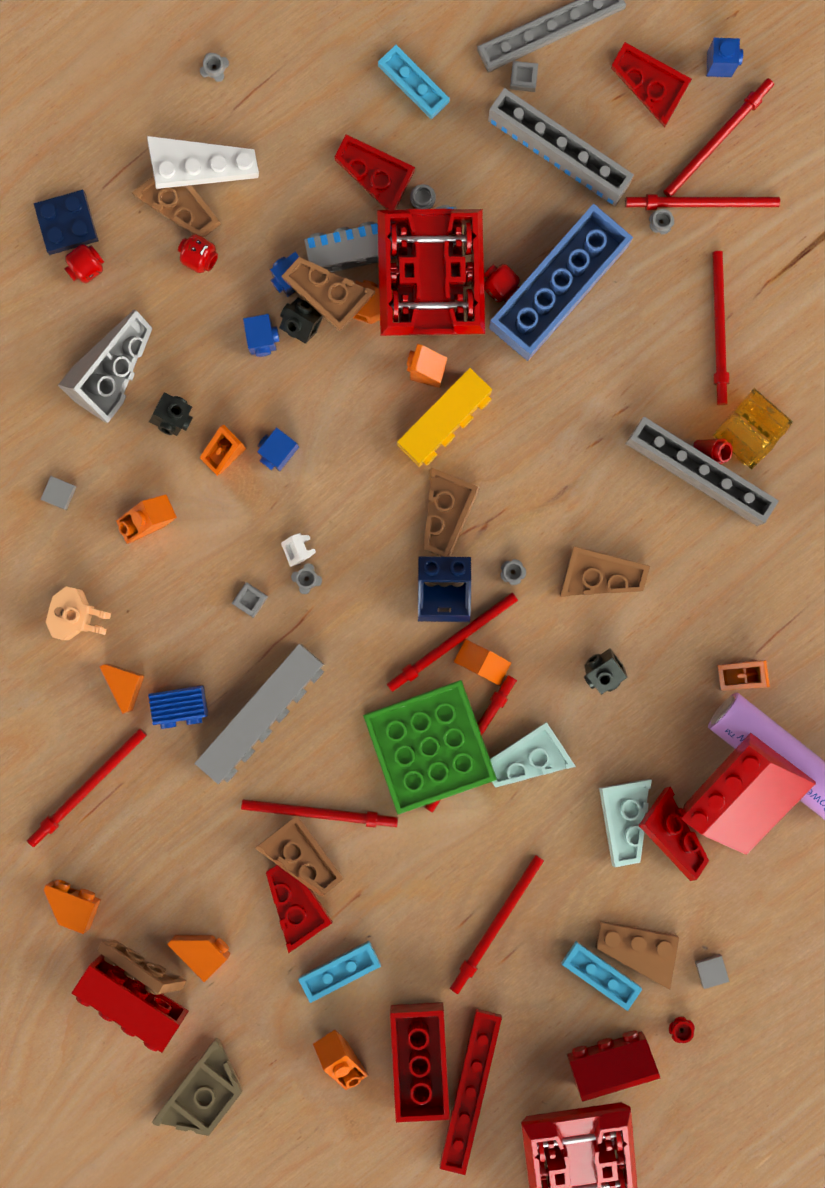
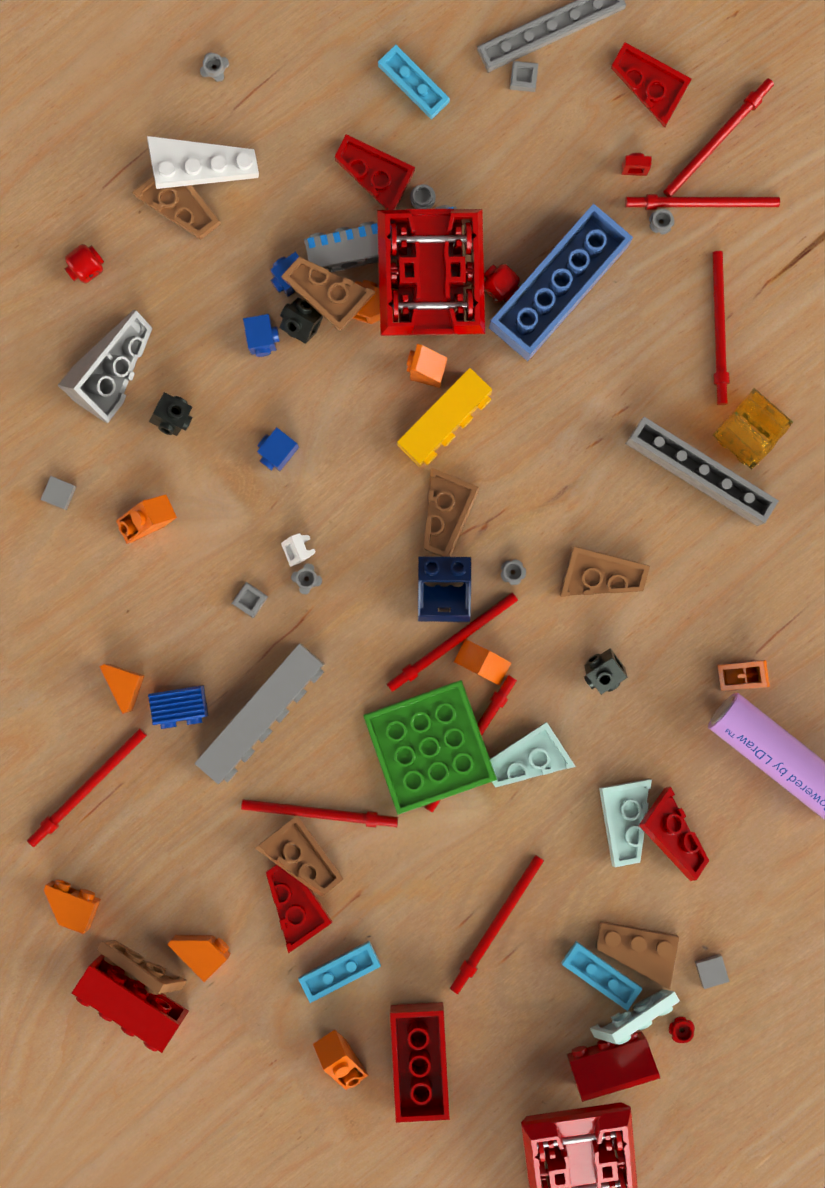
(65, 222): dark blue plate -> none
(75, 616): light nougat hinge -> none
(197, 253): red head -> none
(203, 1094): dark tan wing -> none
(222, 450): orange slope -> none
(470, 1092): red plate -> none
(559, 147): light grey brick -> none
(636, 164): none -> red plate
(641, 1018): none -> light aqua wing
(716, 449): red cone -> none
(724, 57): blue brick -> none
(746, 796): slope -> none

